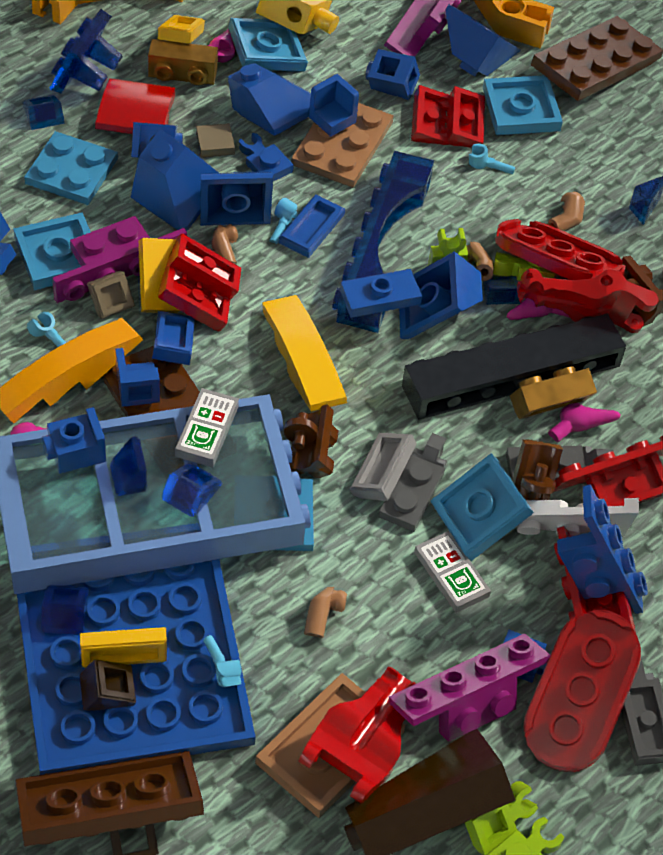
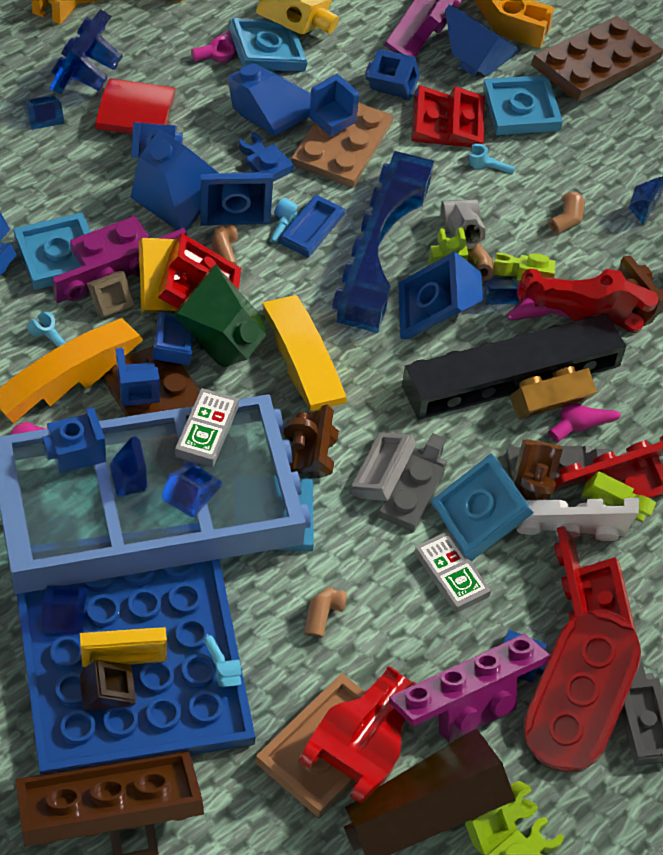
(71, 168): dark azure plate -> none
(181, 29): yellow tile -> none
(182, 62): pearl gold piece -> none
(215, 140): dark tan tile -> none
(221, 319): none -> dark green slope
(380, 293): blue plate -> none
(463, 215): none -> light grey piece
(556, 250): red tile -> none
(599, 559): blue bracket -> none
(613, 494): none -> lime plate

